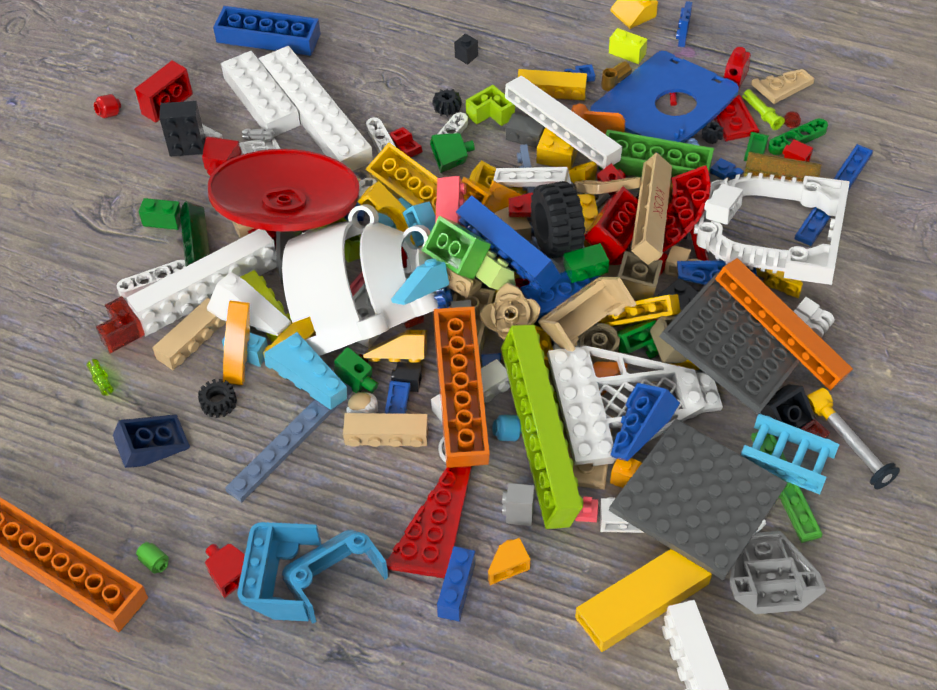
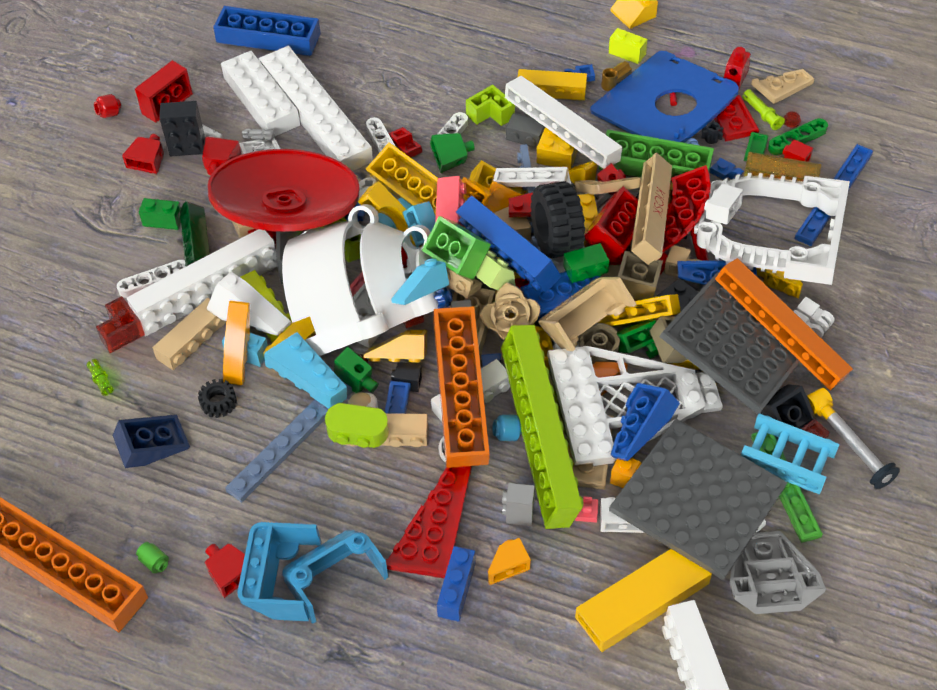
(144, 154): none -> red torso
(356, 425): none -> lime brick
(447, 102): black gear -> none
(466, 48): black brick -> none
(601, 120): orange piece -> none
(684, 24): blue wing -> none

